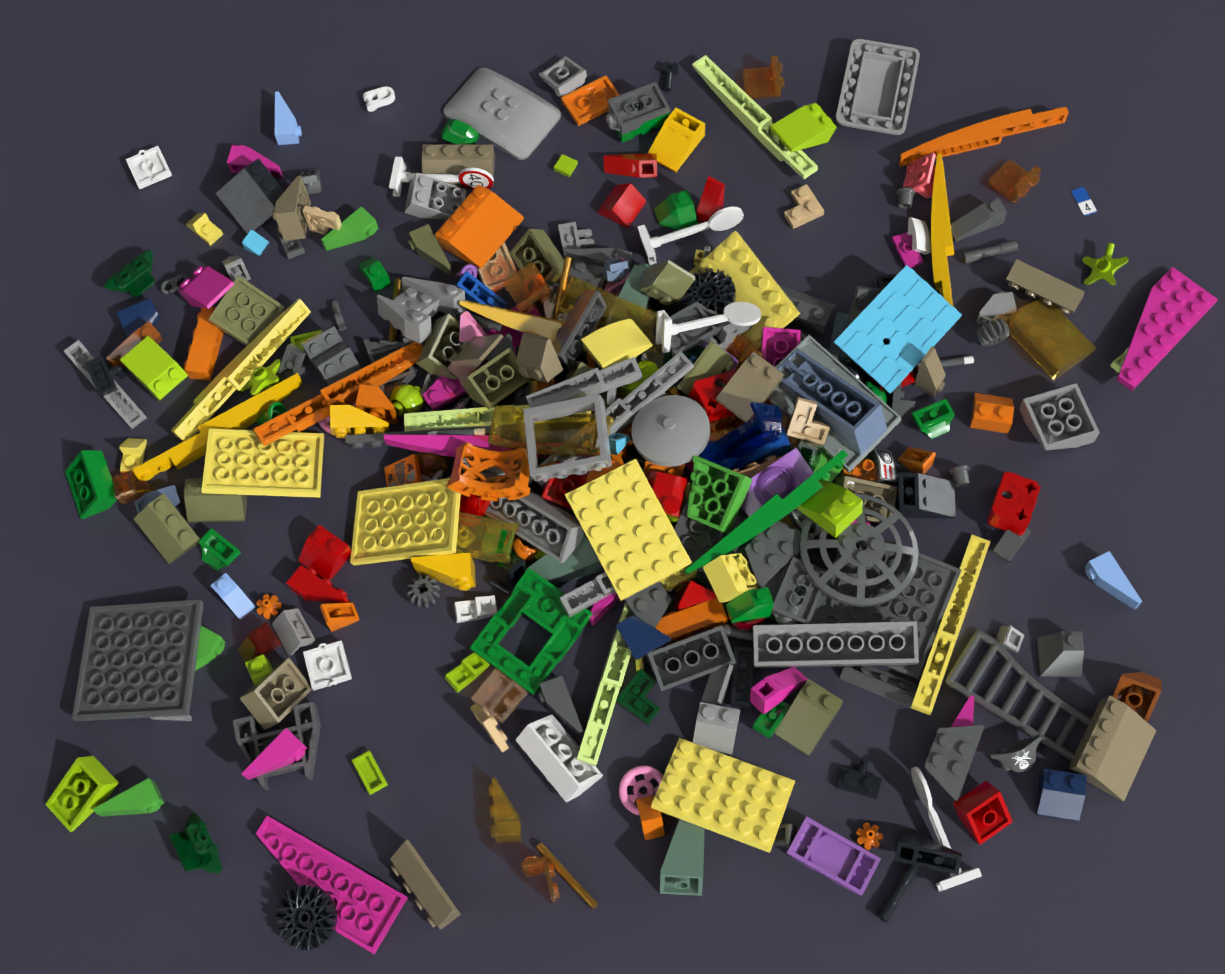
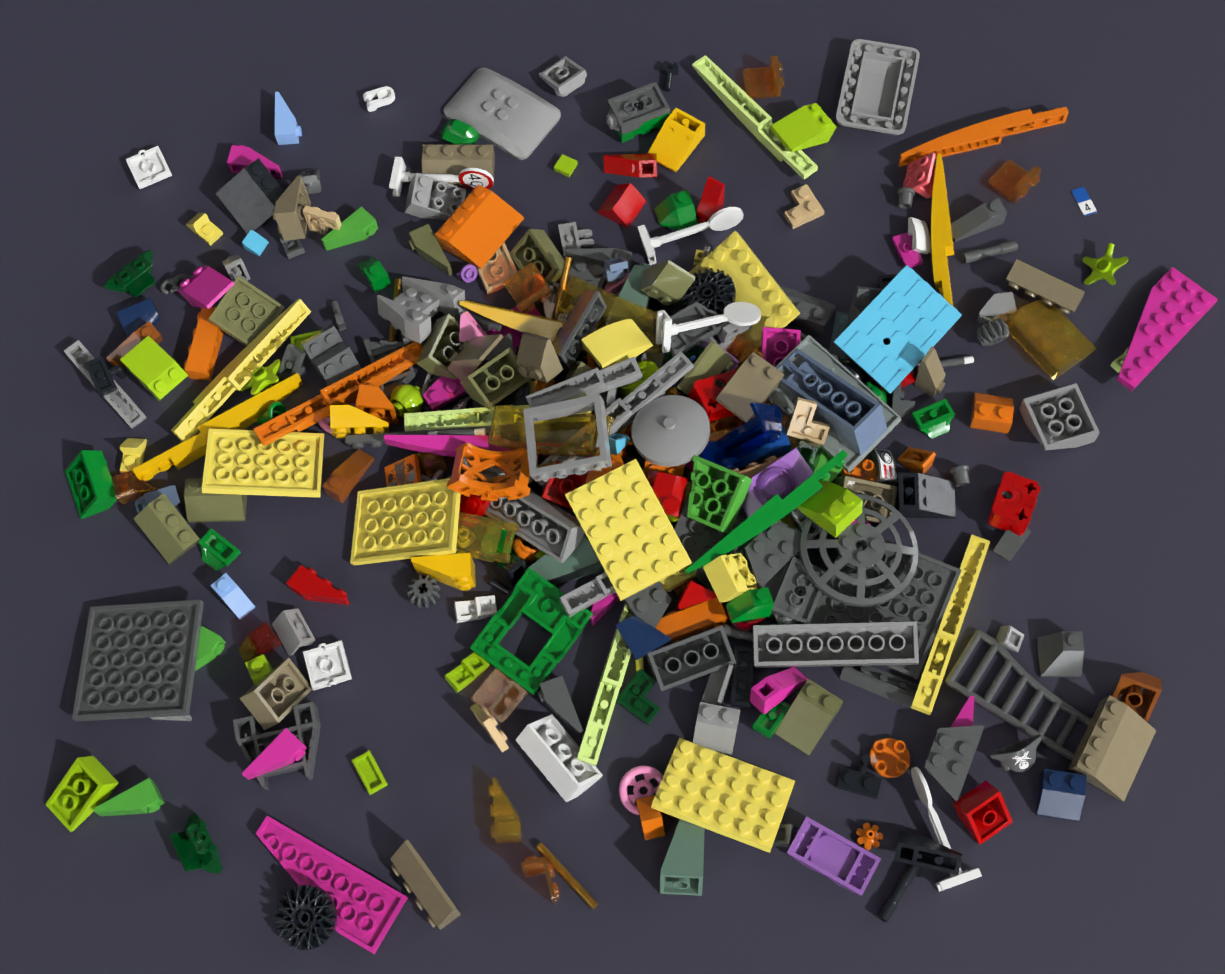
(268, 606): orange plant -> none
(324, 553): red slope -> none
(339, 615): orange slope -> none
(347, 475): none -> dark orange slope
(478, 292): blue slope -> none
(590, 100): orange plate -> none
(889, 757): none -> orange dish
(1109, 576): light blue slope -> none

